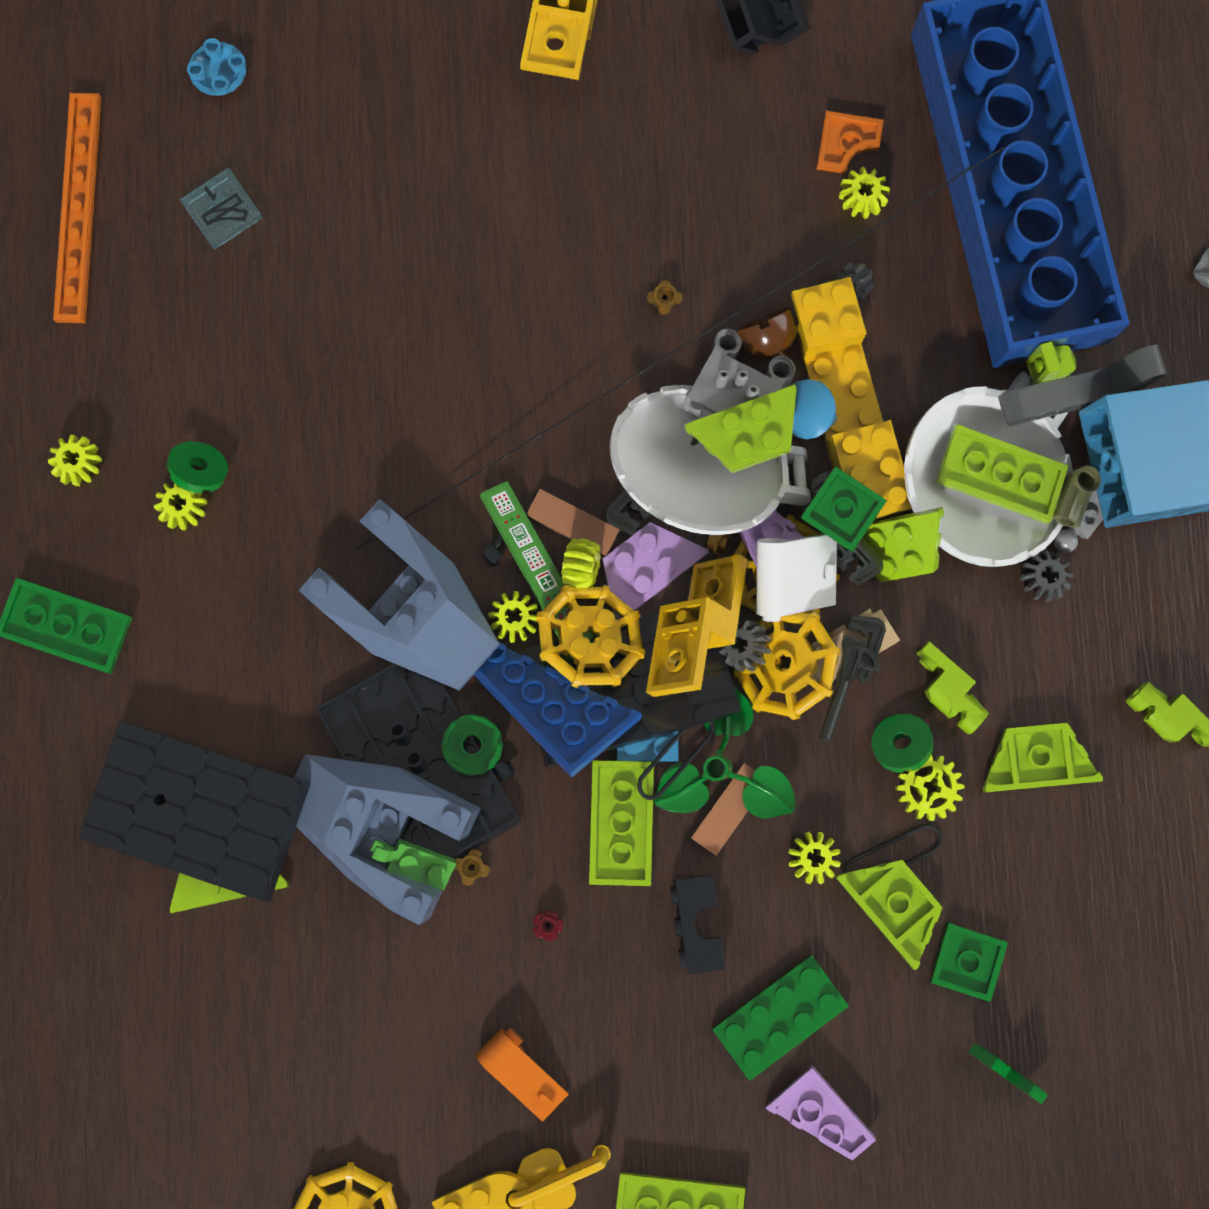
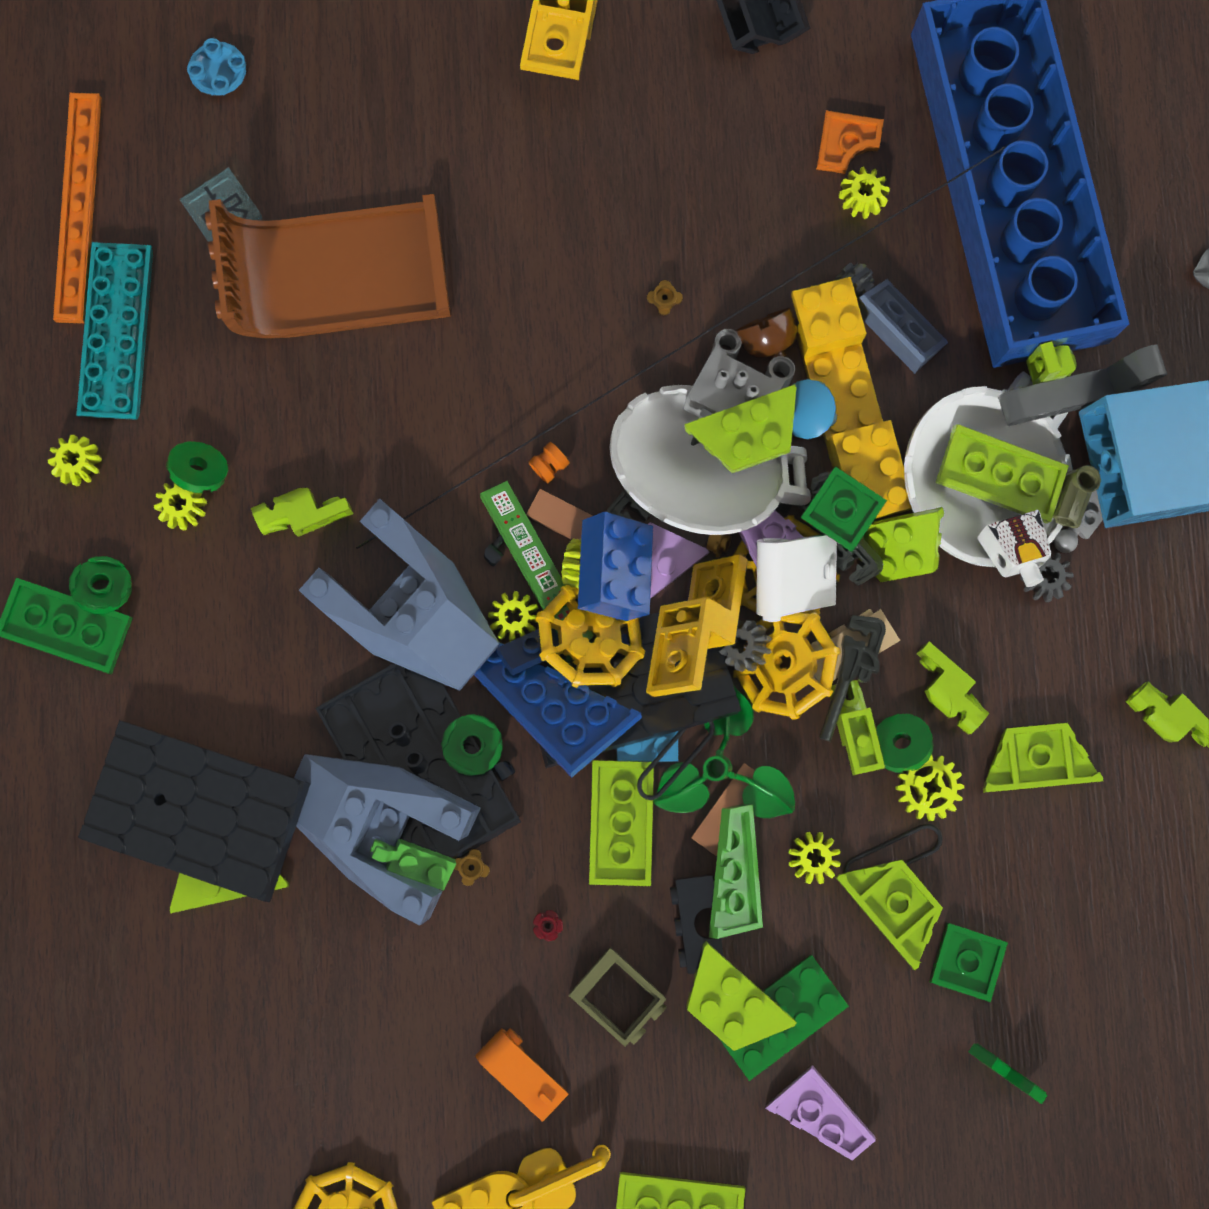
(101, 600): none -> green tile
(115, 331): none -> teal plate
(299, 511): none -> lime plate
(328, 270): none -> dark orange panel
(523, 651): none -> dark blue plate
(548, 462): none -> orange wheel
(615, 566): none -> blue brick
(652, 1010): none -> olive window
(732, 1003): none -> lime wing
(736, 884): none -> bright green wing
(859, 732): none -> lime plate
(900, 325): none -> sand blue slope
(1018, 546): none -> white torso

